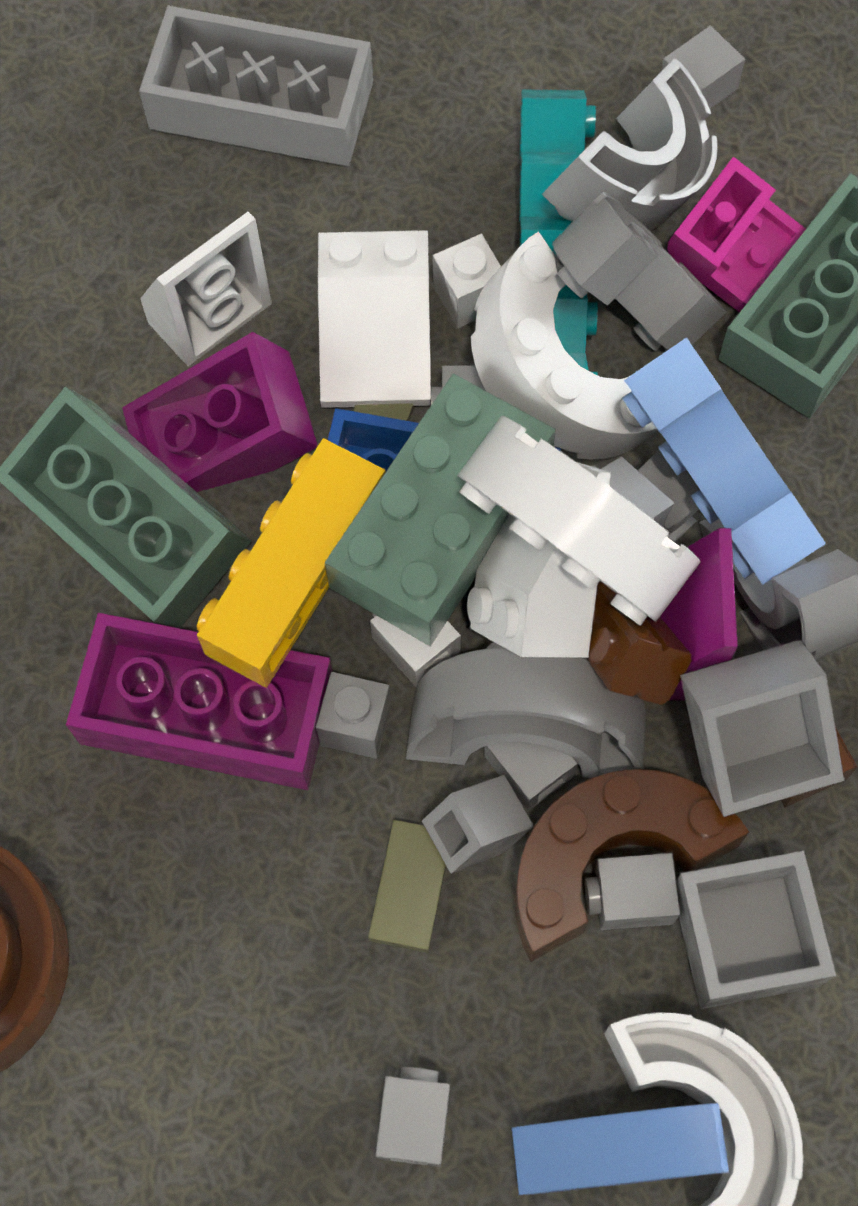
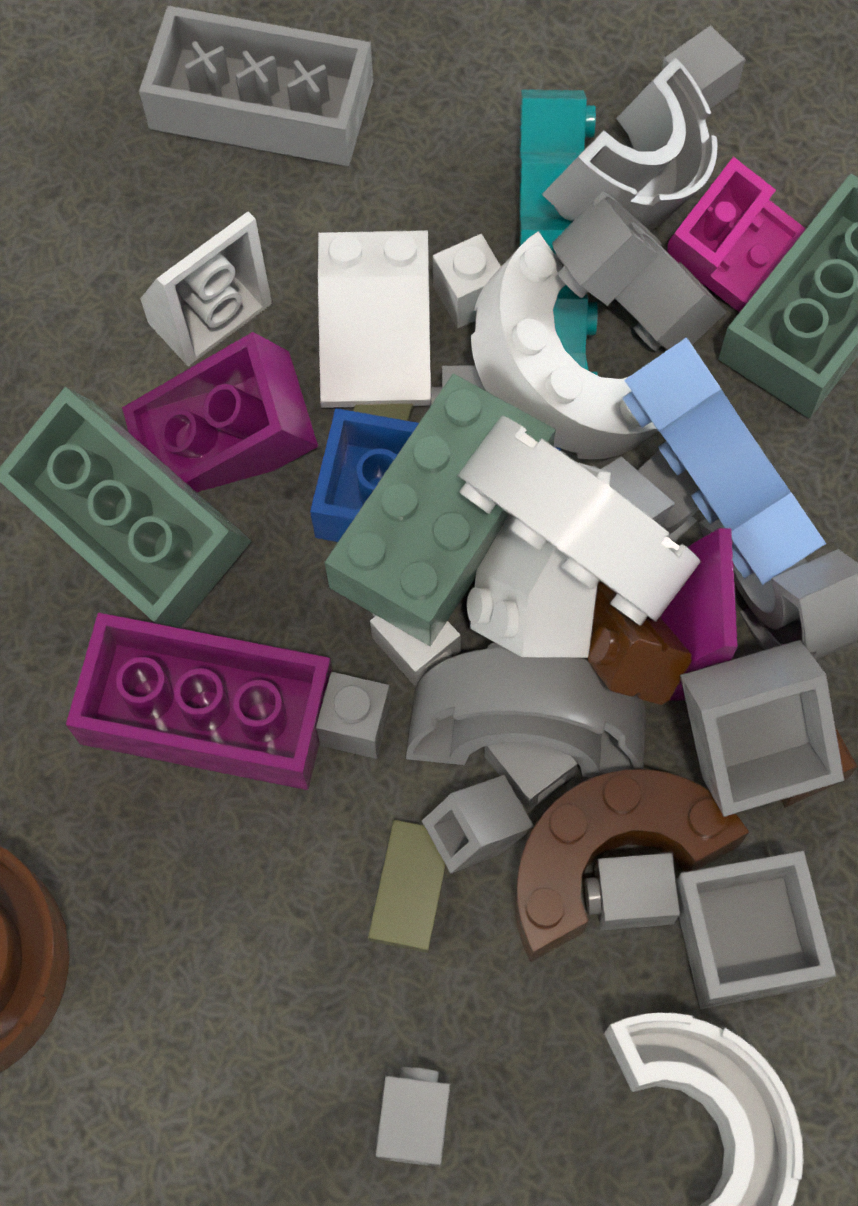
(285, 572): yellow brick -> none
(620, 1149): medium blue slope -> none

